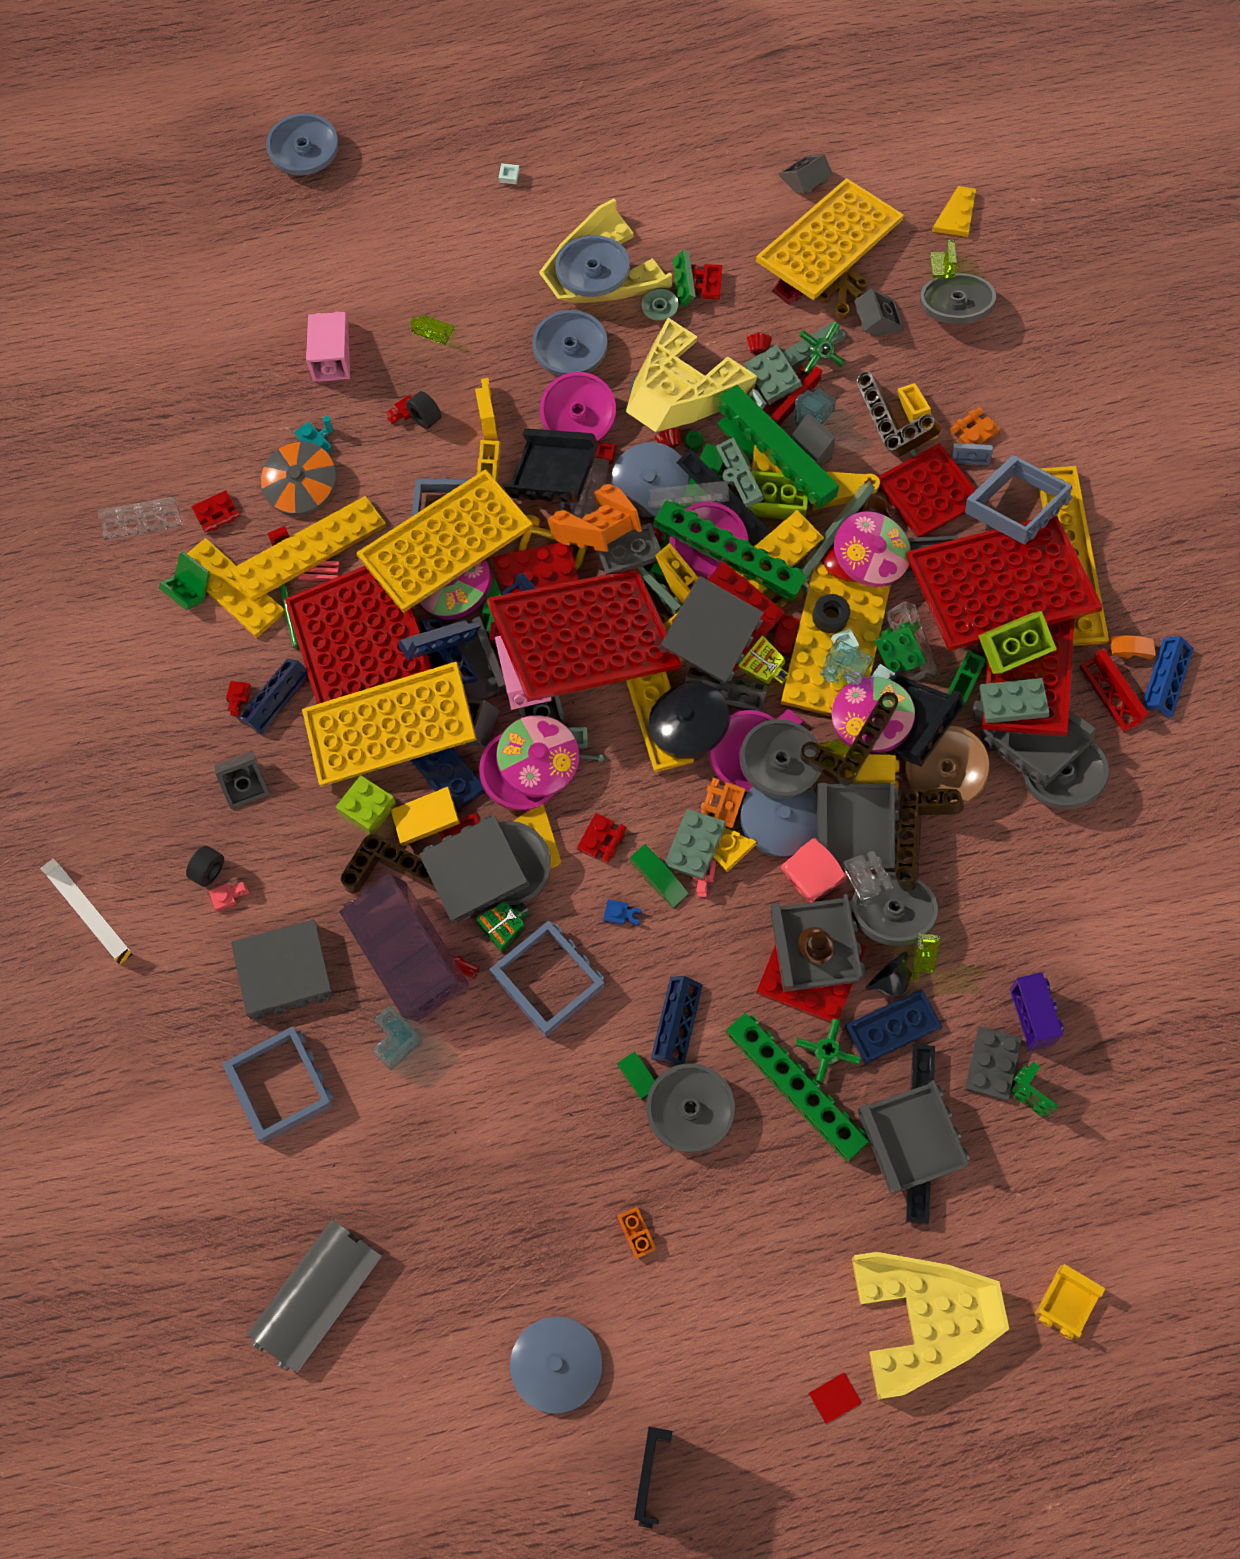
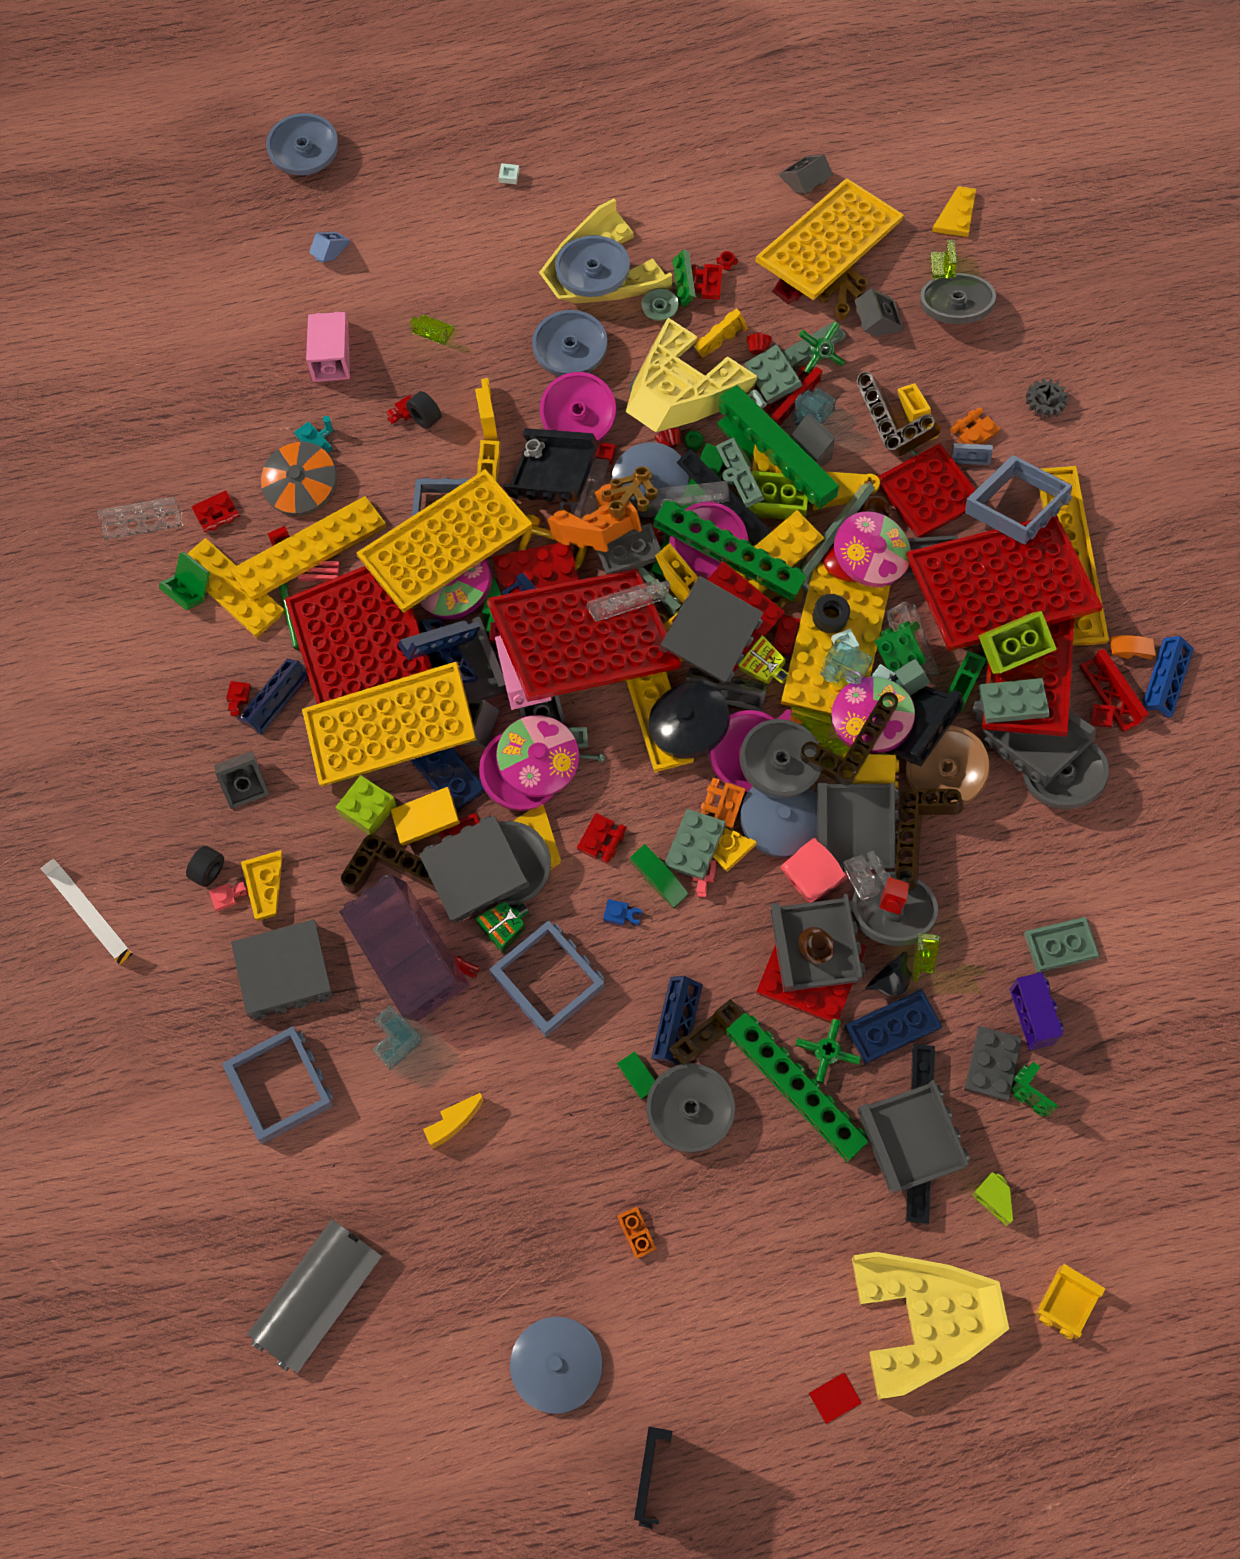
(263, 883): none -> yellow wing
(328, 245): none -> medium blue slope
(453, 1120): none -> yellow slope
(534, 448): none -> light grey plate
(628, 599): none -> clear fence
(640, 476): none -> pearl gold plant
(707, 1033): none -> dark brown slope
(724, 330): none -> yellow wing
(727, 259): none -> red plate
(815, 722): none -> clear neon green panel
(894, 895): none -> red brick
(912, 677): none -> sand green brick
(996, 1197): none -> lime slope
(1055, 397): none -> dark grey gear
(1061, 944): none -> sand green tile
(1102, 715): none -> red plate

